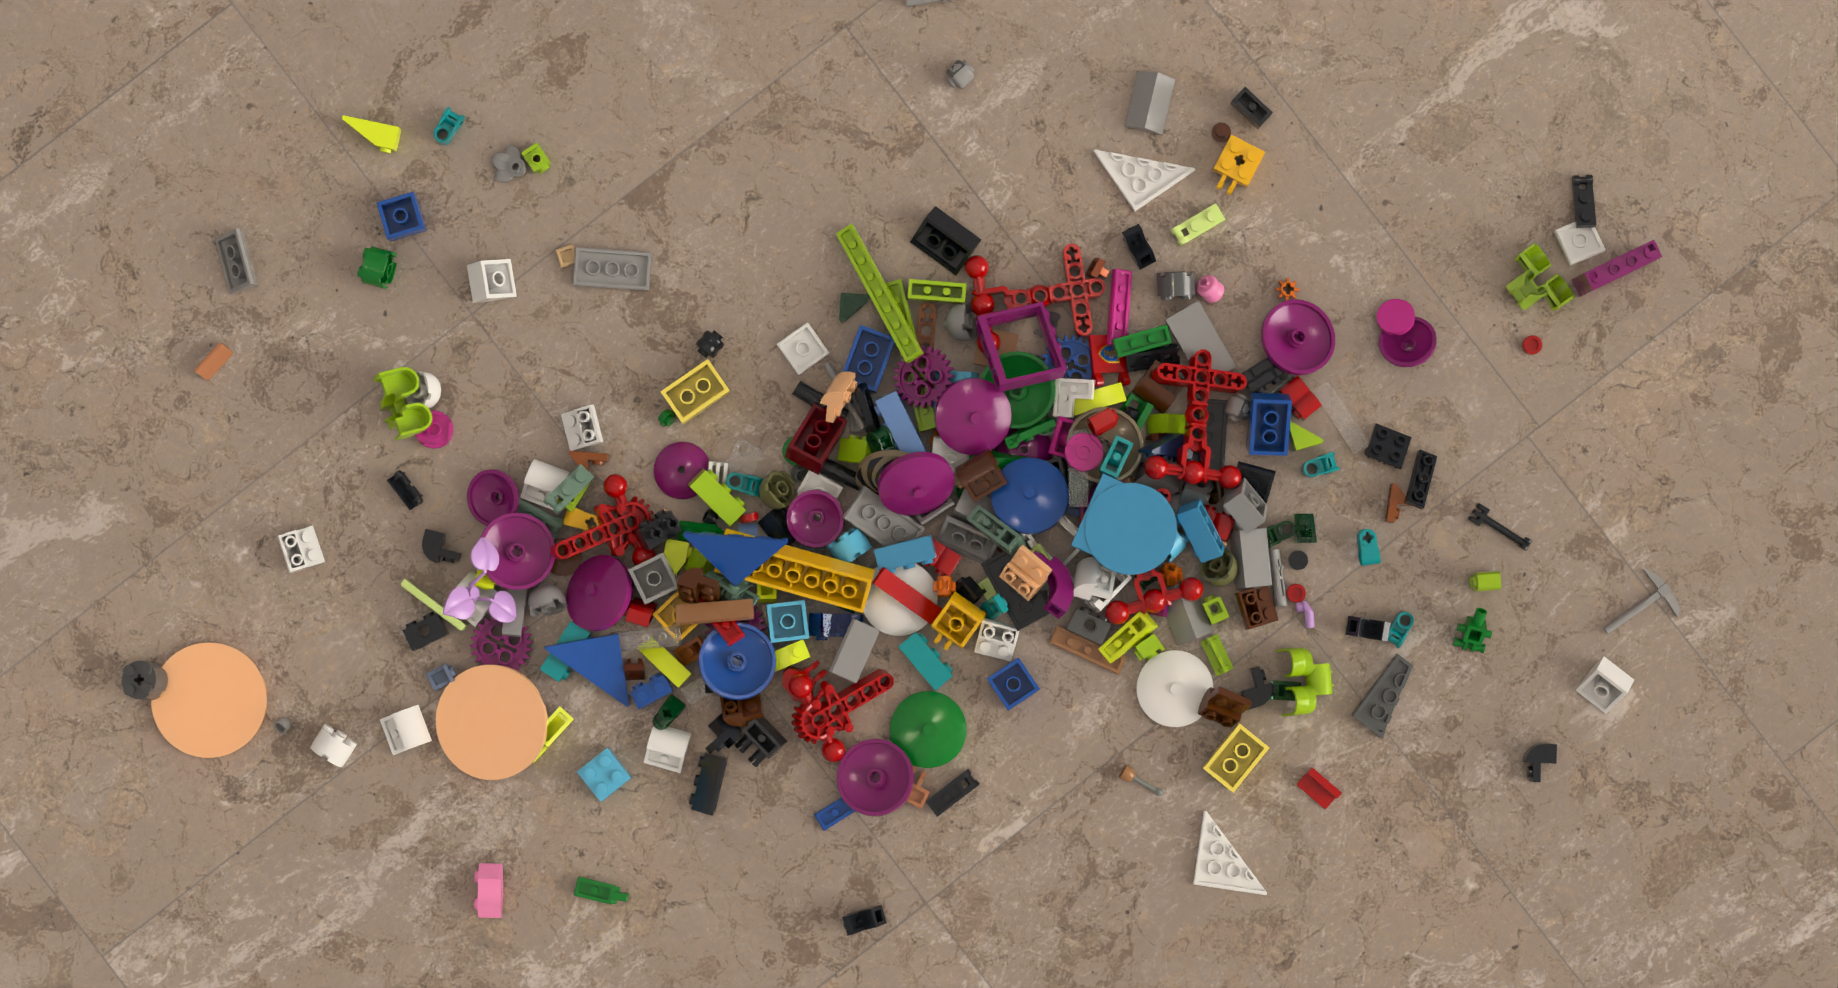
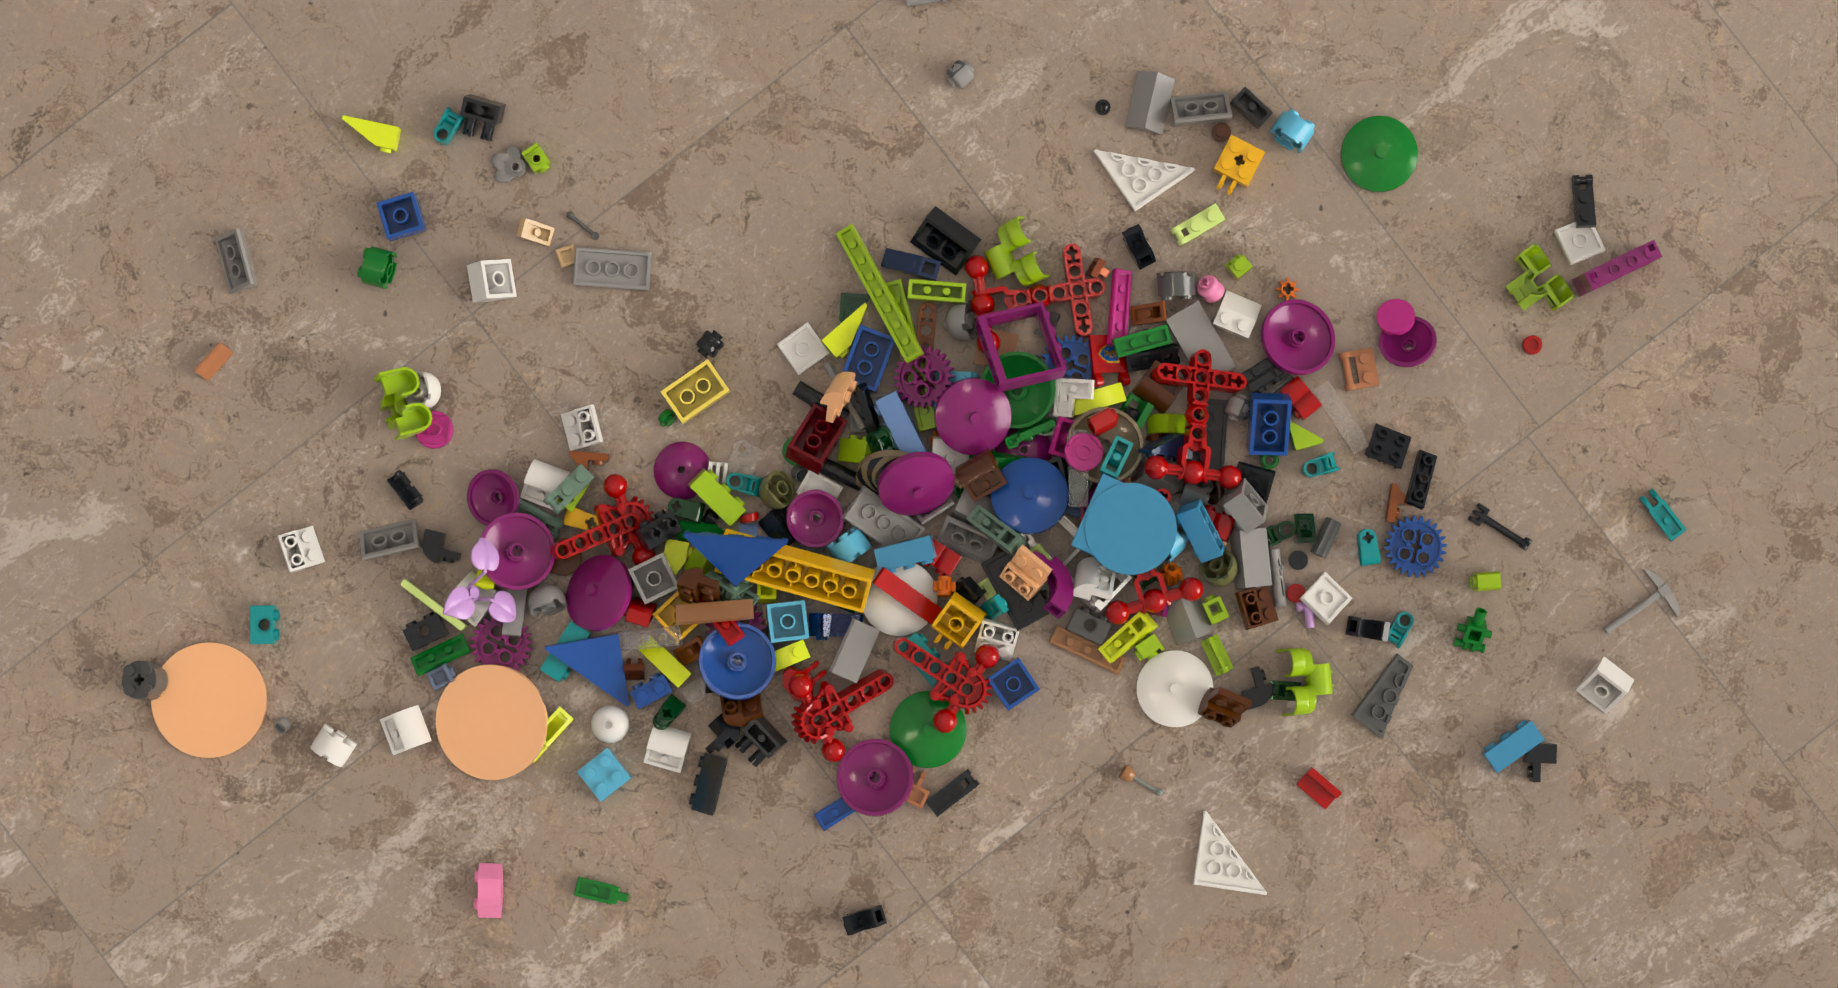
(257, 615): none -> teal brick
(389, 540): none -> light grey slope
(440, 654): none -> green plate
(481, 109): none -> black brick
(535, 232): none -> tan slope
(570, 215): none -> dark grey hinge
(610, 724): none -> white cylinder
(690, 509): none -> dark green piece
(844, 334): none -> neon yellow slope
(911, 264): none -> dark blue slope
(945, 719): none -> red piece
(1002, 258): none -> lime piece
(1098, 107): none -> black hinge
(1148, 313): none -> dark orange slope
(1200, 109): none -> light grey slope
(1235, 757): light yellow brick -> none
(1236, 315): none -> white slope
(1238, 266): none -> lime brick
(1266, 465): none -> green plate
(1292, 130): none -> medium azure brick
(1325, 598): none -> white plate
(1326, 537): none -> dark grey axle
(1365, 369): none -> nougat plate
(1379, 154): none -> green dish
(1398, 542): none -> blue gear
(1512, 745): none -> dark azure brick
(1663, 516): none -> teal hinge

